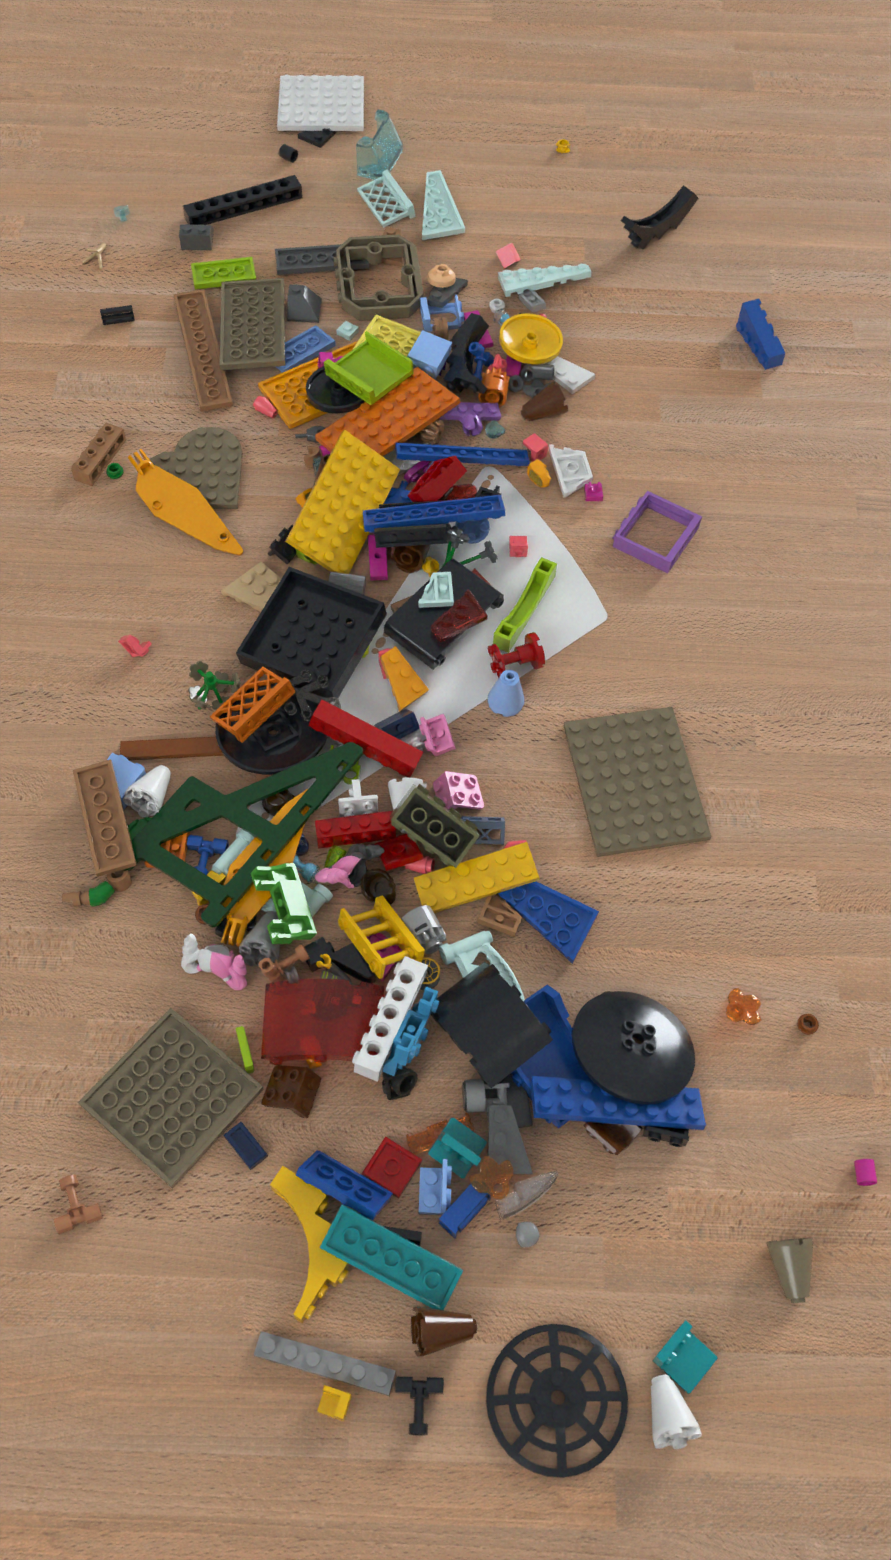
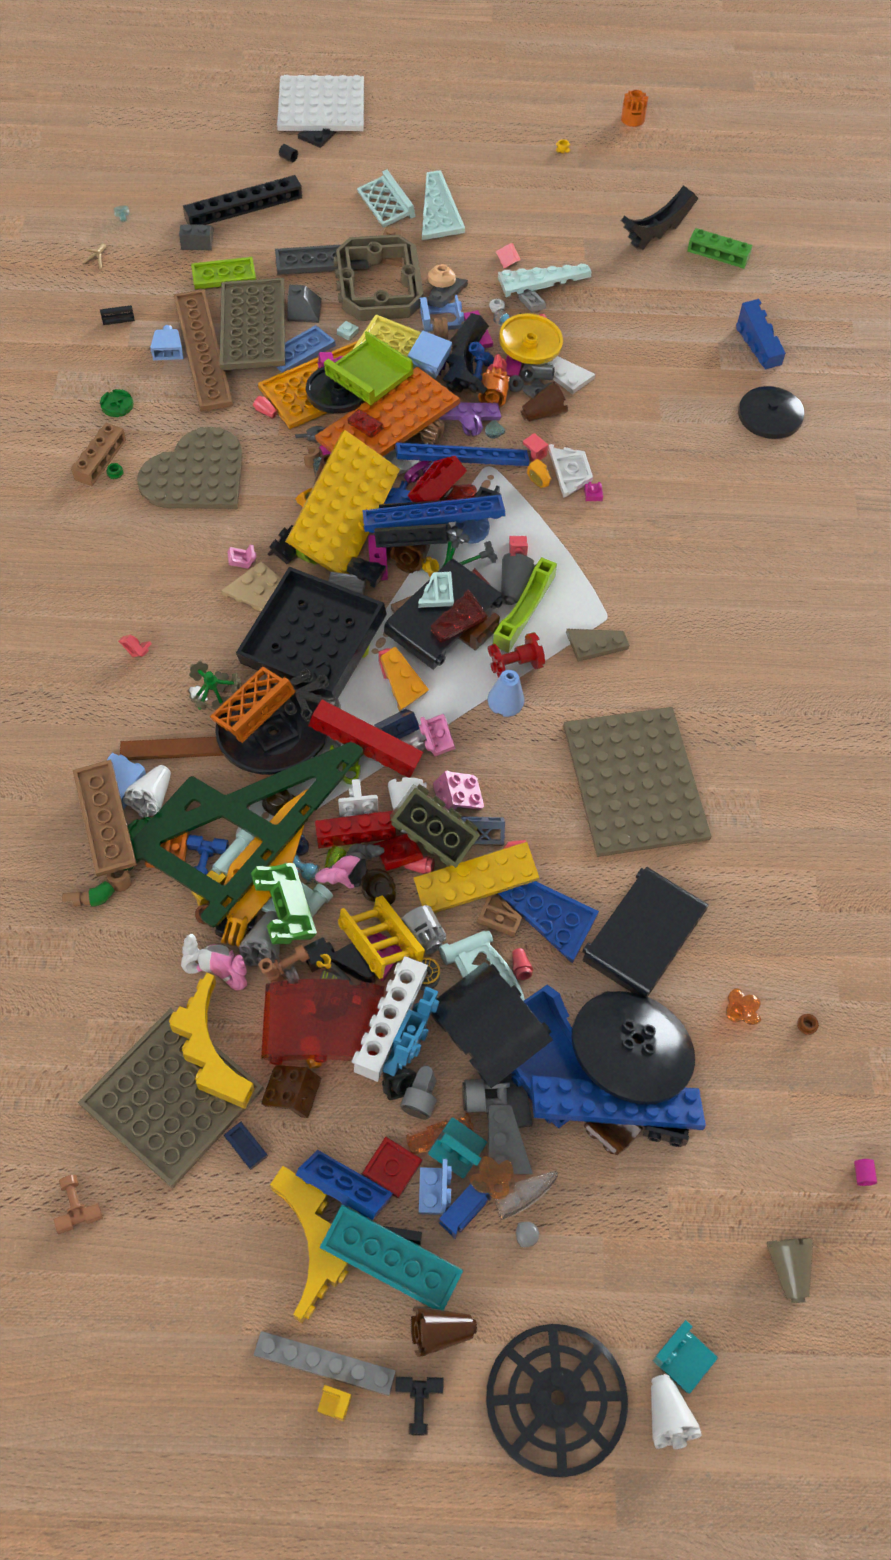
(116, 403): none -> green tile
(166, 344): none -> light blue torso
(181, 505): light orange wing -> none
(215, 1076): none -> yellow arch
(241, 557): none -> bright pink bracket
(245, 1050): lime tile -> none
(365, 423): none -> clear red plate
(366, 570): none -> black wing
(381, 151): clear light blue windscreen -> none
(419, 1099): none -> light grey piece
(478, 634): none -> reddish brown bracket
(515, 576): none -> dark grey cone
(521, 966): none -> coral cone
(596, 643): none -> dark tan wing
(634, 108): none -> orange gear
(645, 932): none -> black windscreen
(667, 509): medium lavender window -> none
(719, 248): none -> bright green brick
(771, 412): none -> black dish

